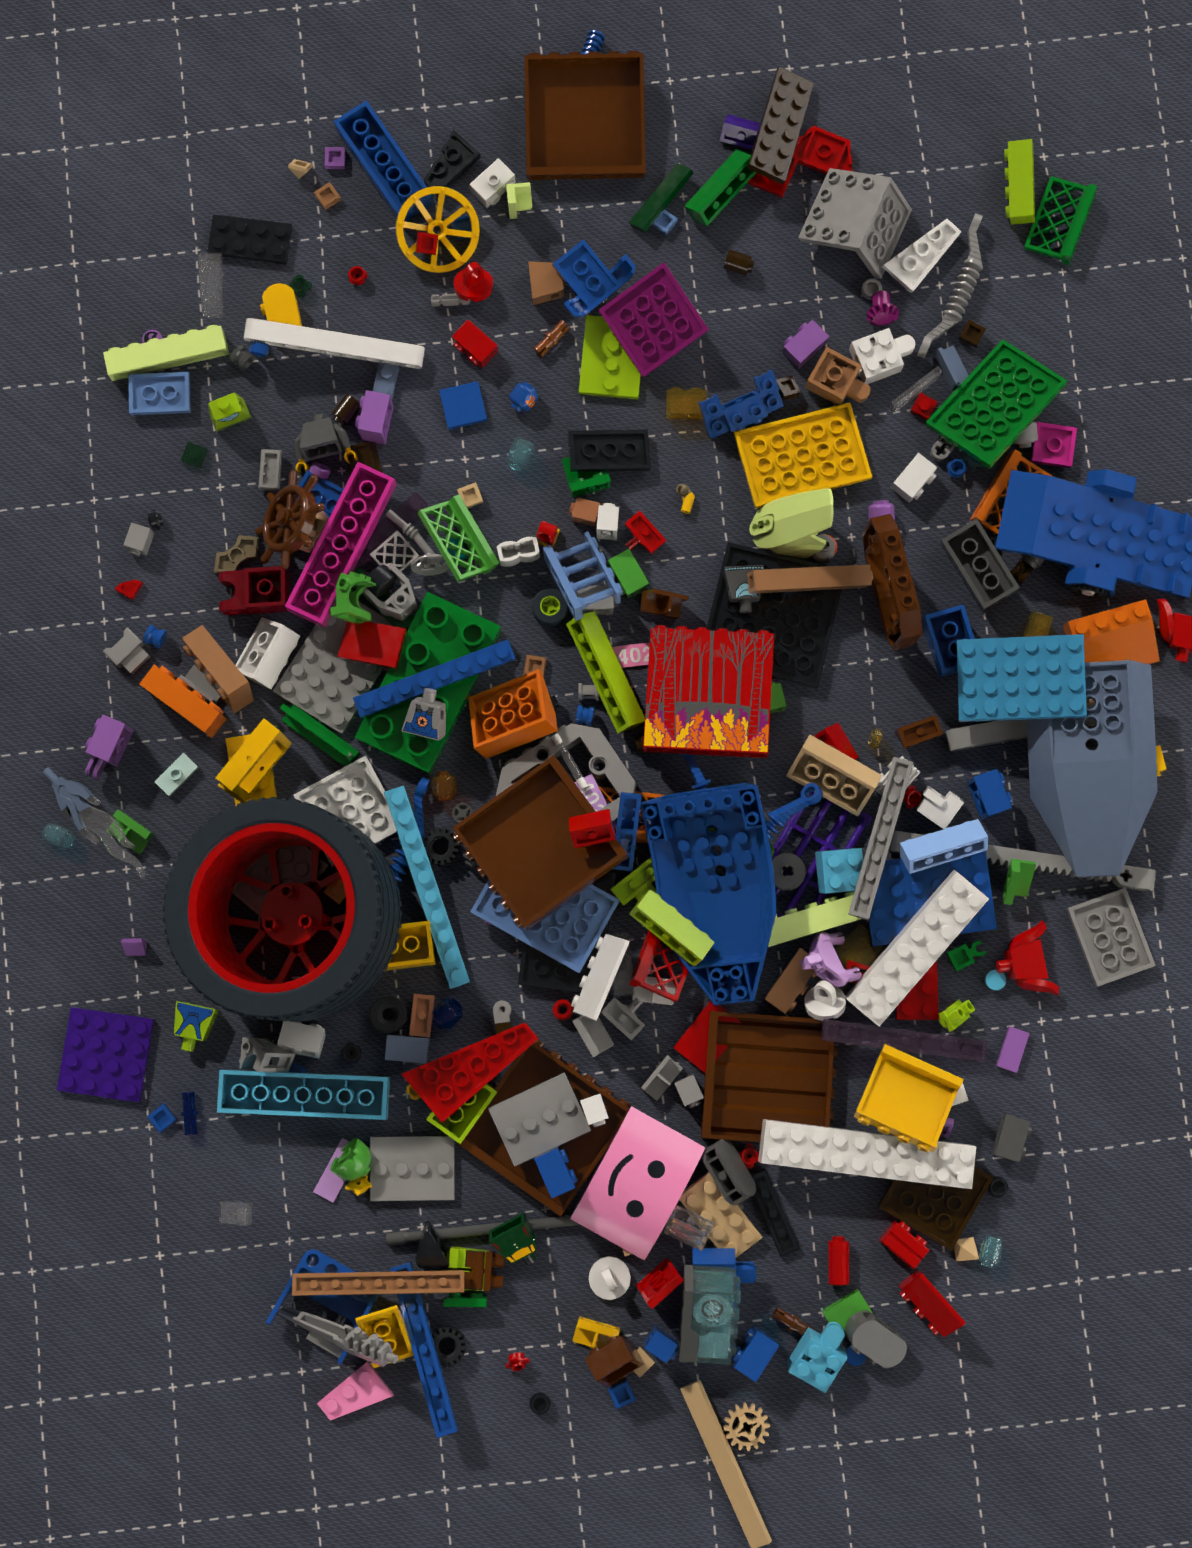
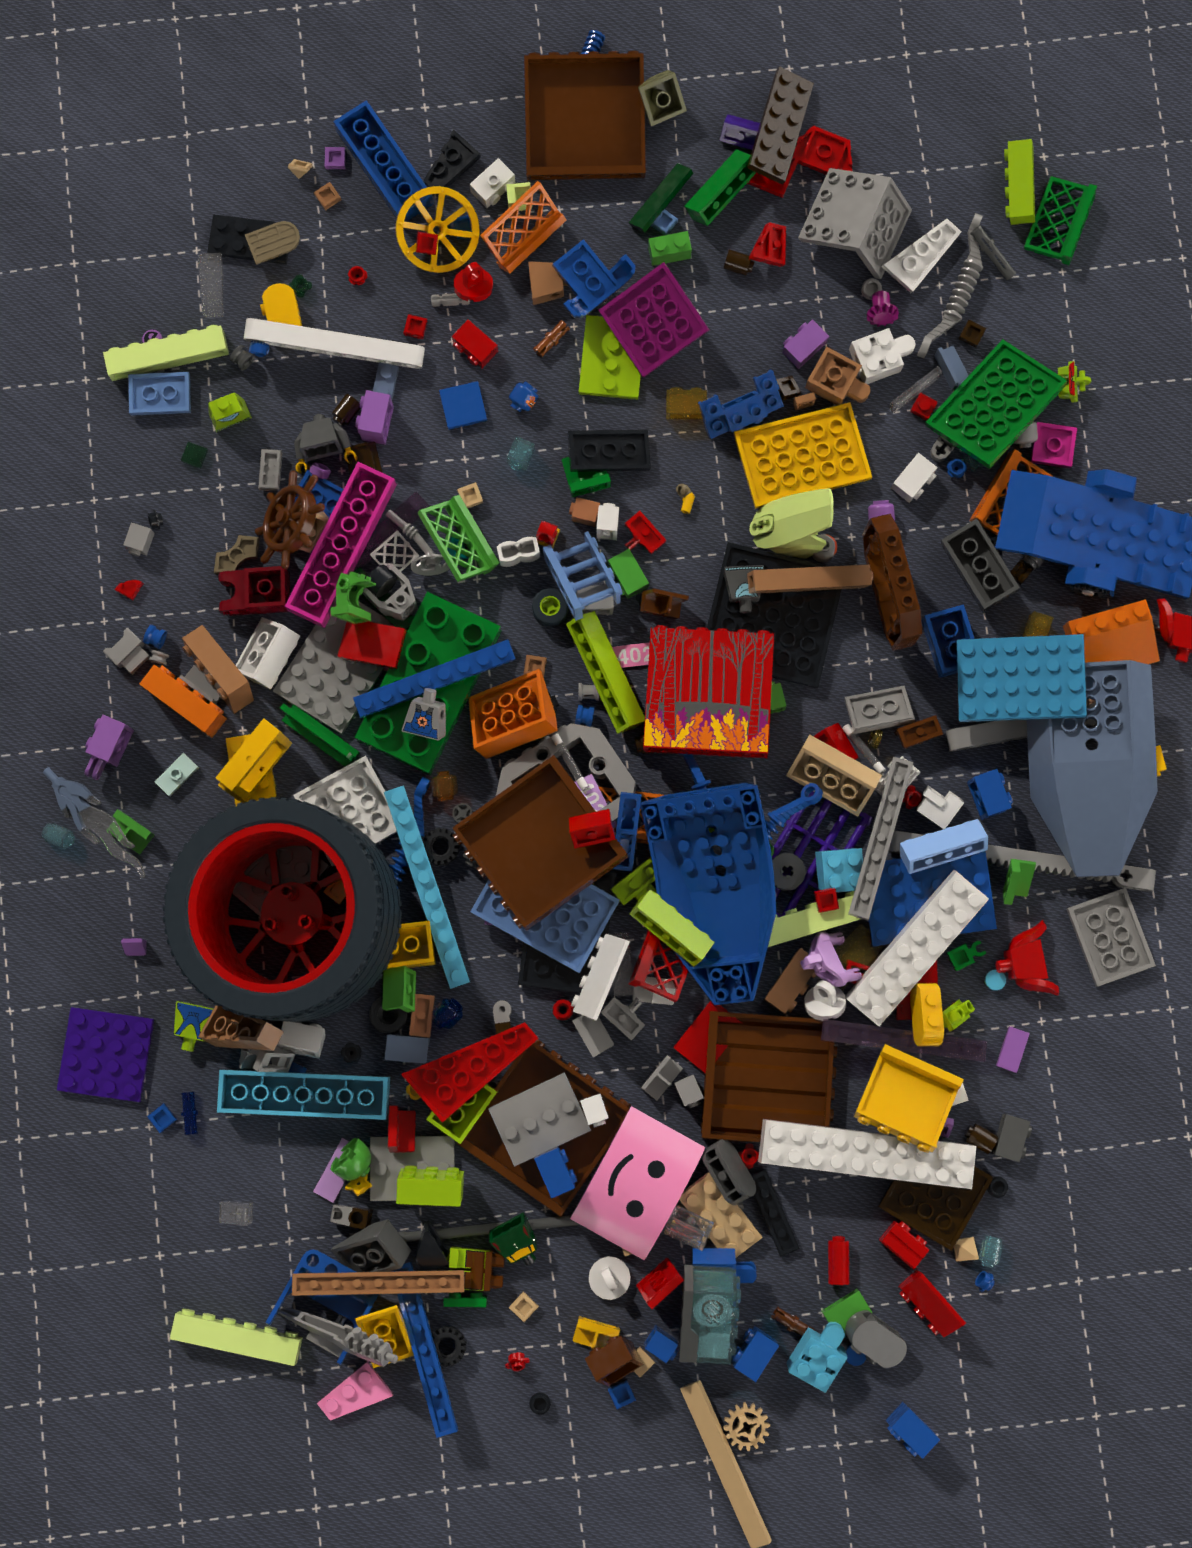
(159, 657): none -> light grey bush
(235, 1337): none -> yellowish green brick
(241, 1032): none -> medium nougat wedge
(273, 241): none -> dark tan window
(351, 1216): none -> leg
(373, 1249): none -> dark grey slope
(399, 989): none -> bright green panel
(401, 1130): none -> red panel
(415, 326): none -> red tile
(430, 1186): none -> lime brick
(523, 1306): none -> tan tile
(530, 239): none -> orange fence
(662, 97): none -> olive slope
(669, 248): none -> bright green brick
(771, 245): none -> red wing
(804, 401): none -> medium nougat tile
(826, 900): none -> red tile
(864, 749): none -> clear bar
(879, 709): none -> light grey tile
(916, 1434): none -> blue brick
(927, 1014): none -> yellow brick
(978, 233): none -> dark grey pin
(981, 1138): none -> dark brown brick
(984, 1281): none -> blue plate
(1070, 372): none -> lime hips

